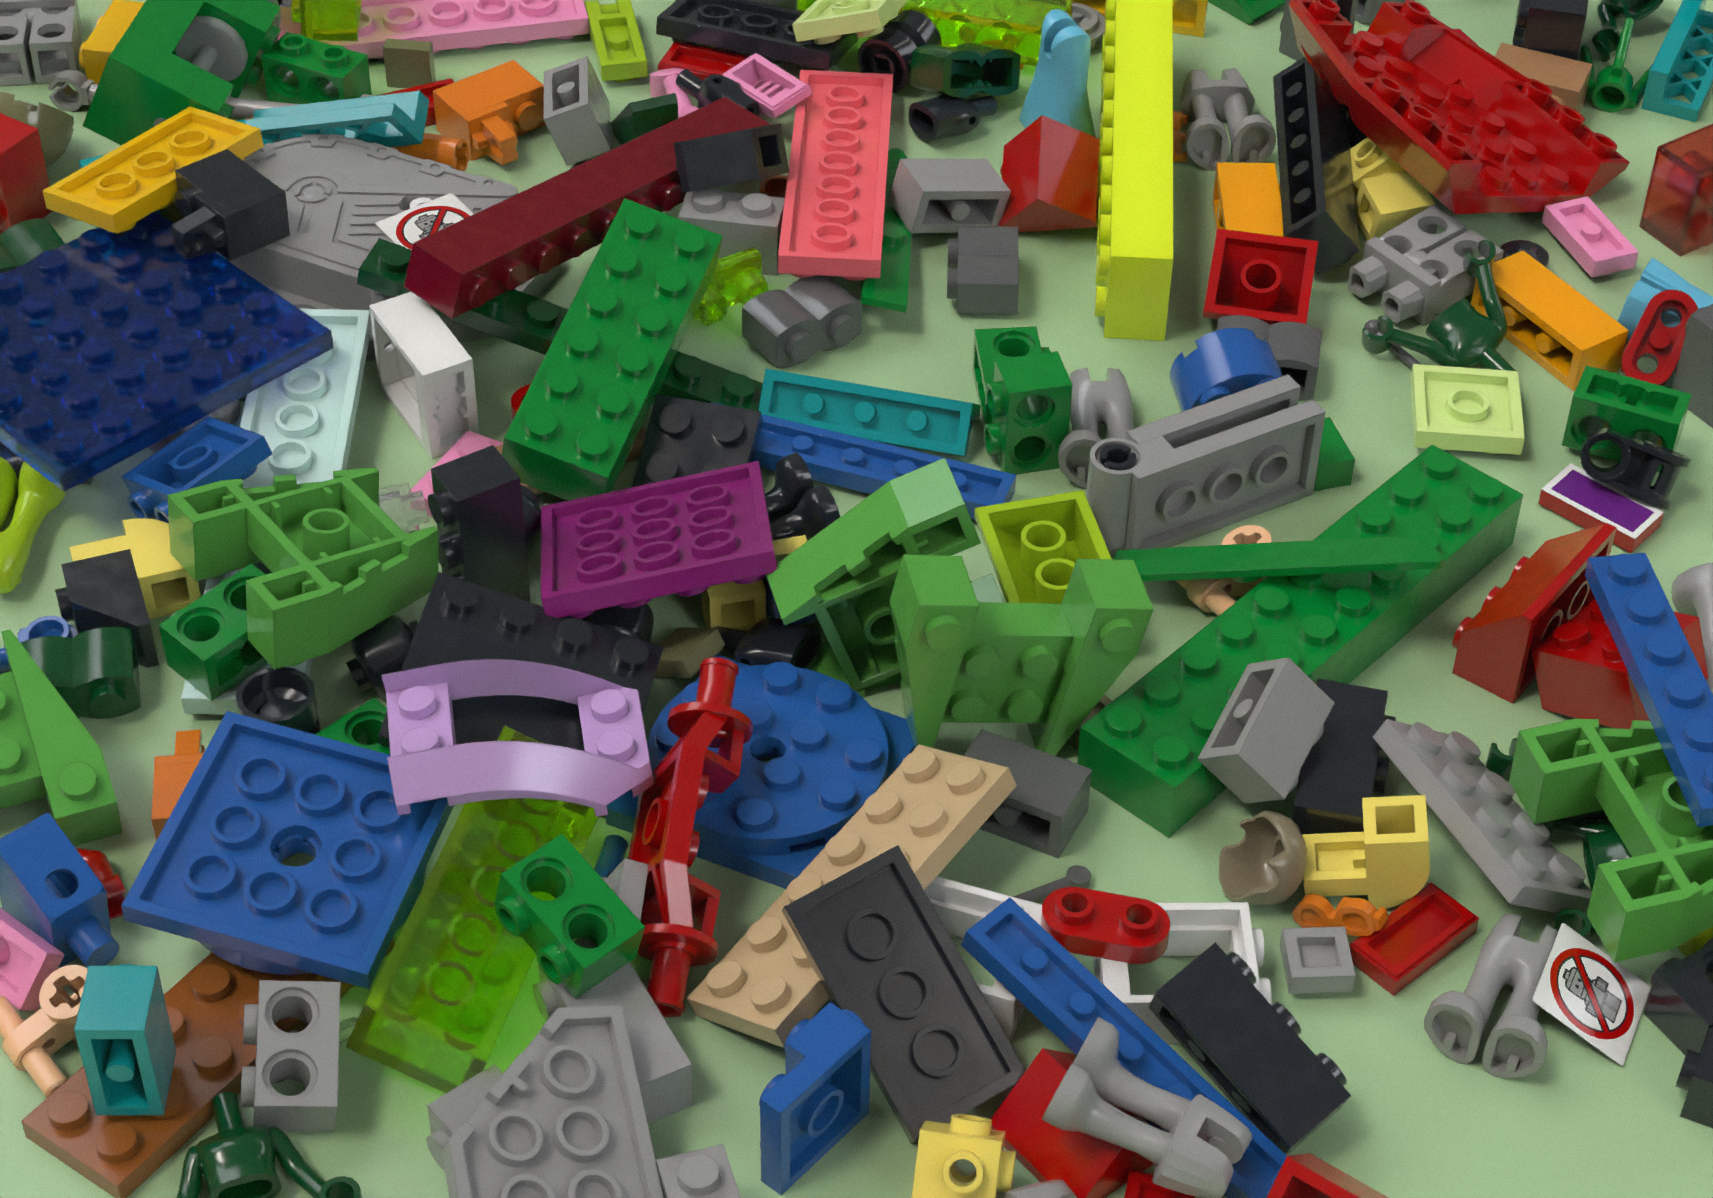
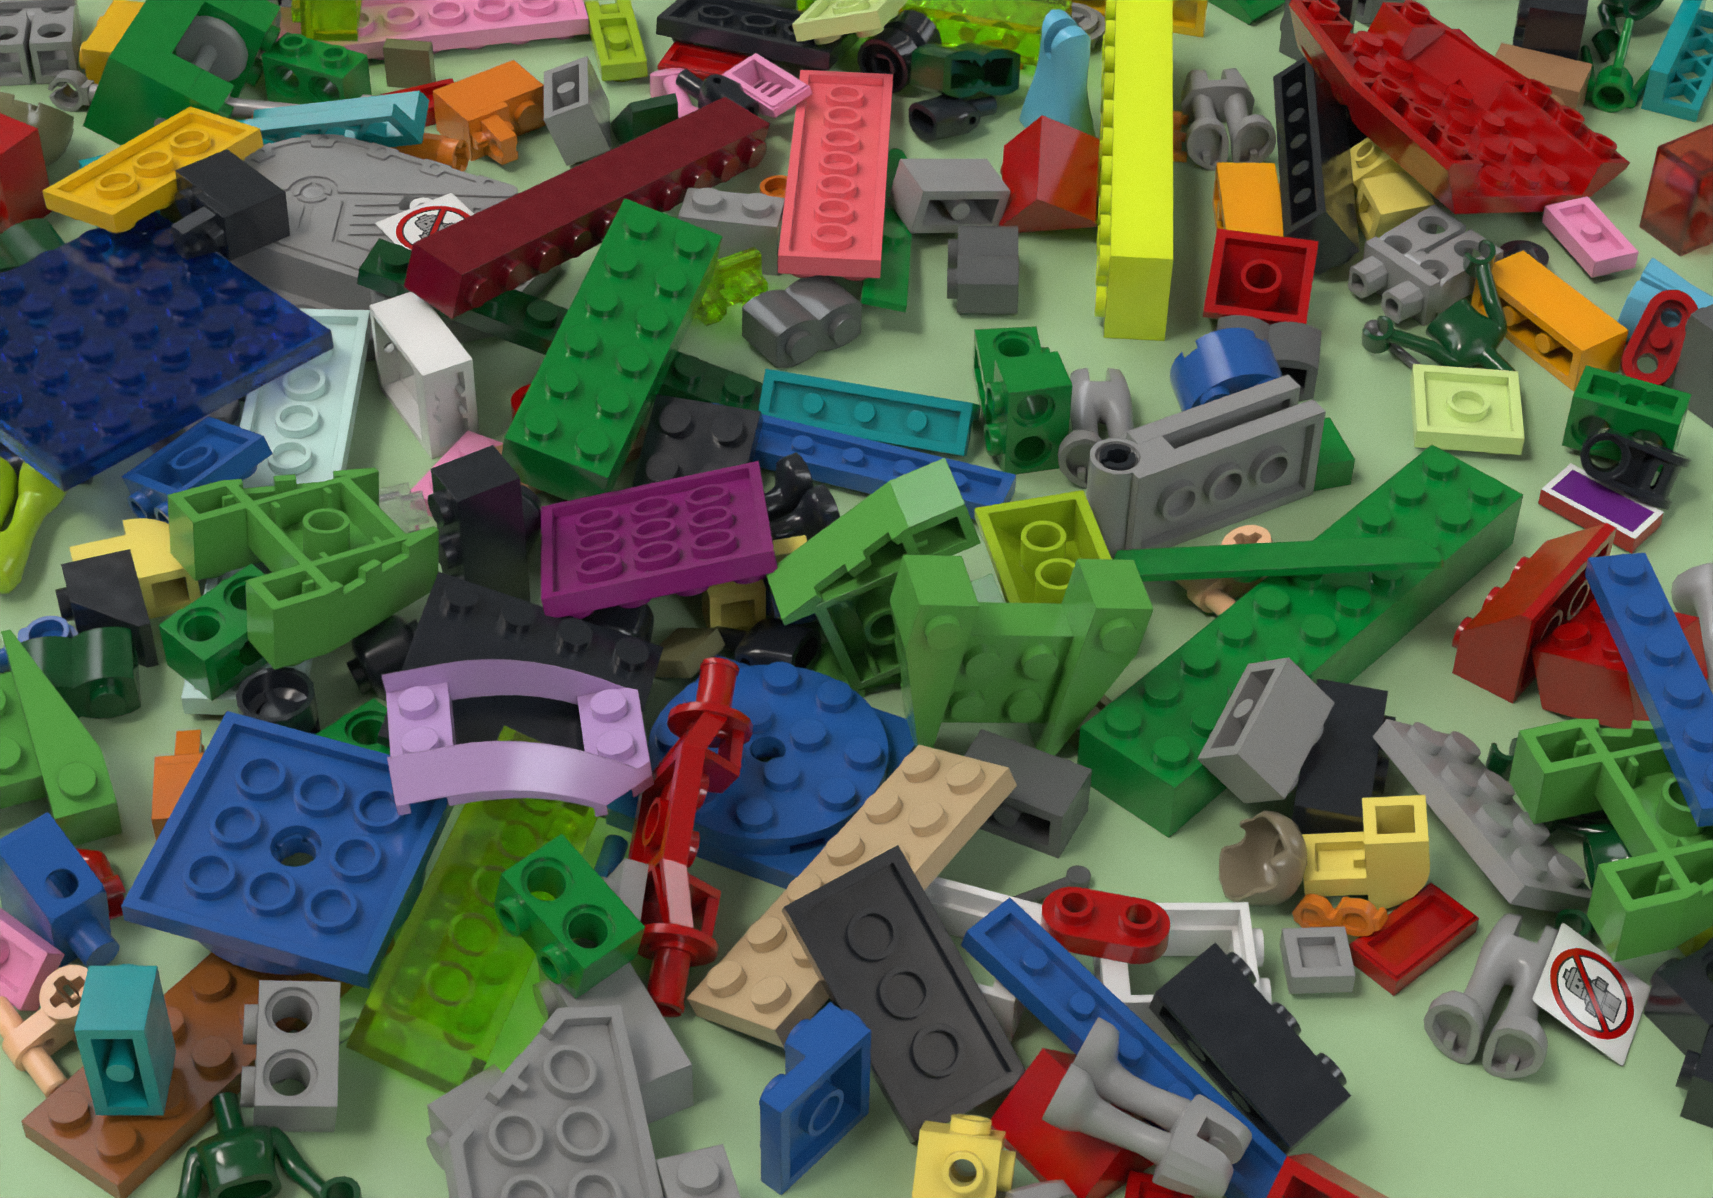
(731, 157): black slope -> none

